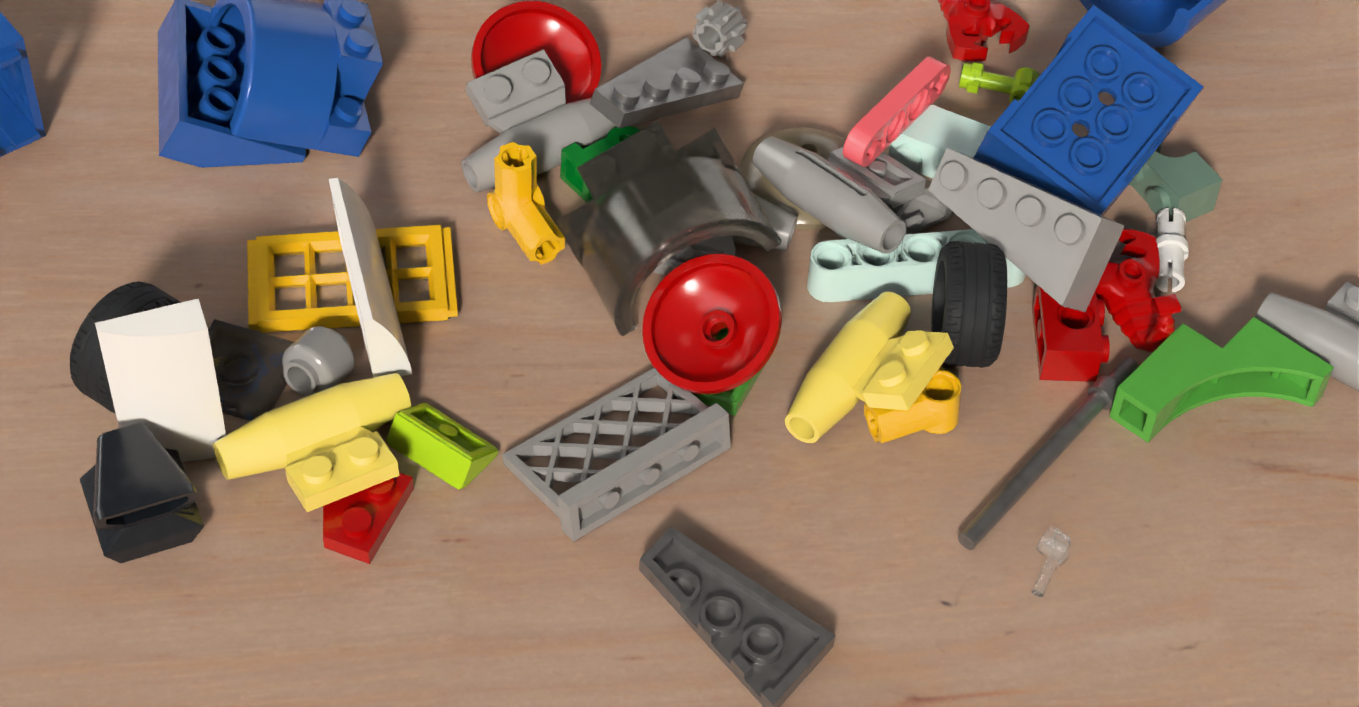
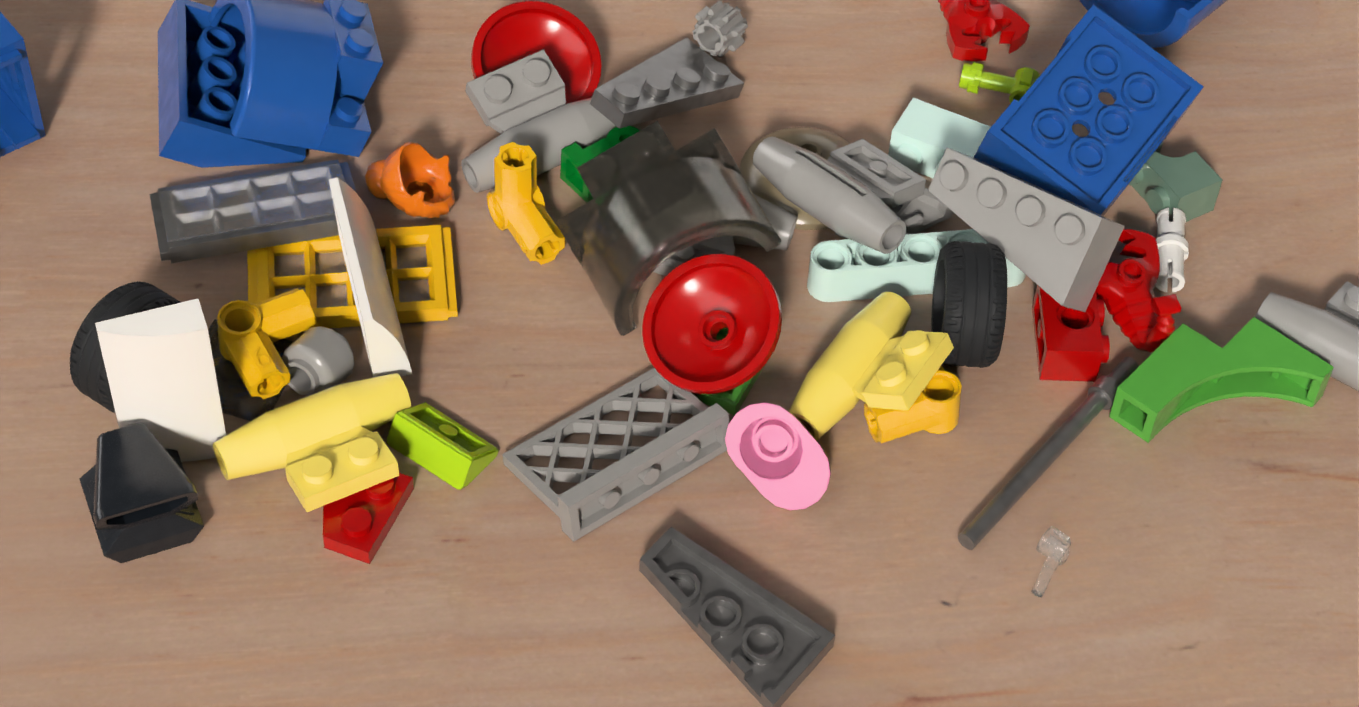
(247, 211): none -> clear piece
(248, 337): none -> yellow piece
(413, 181): none -> orange piece
(778, 455): none -> bright pink piece
(896, 111): coral beam -> none

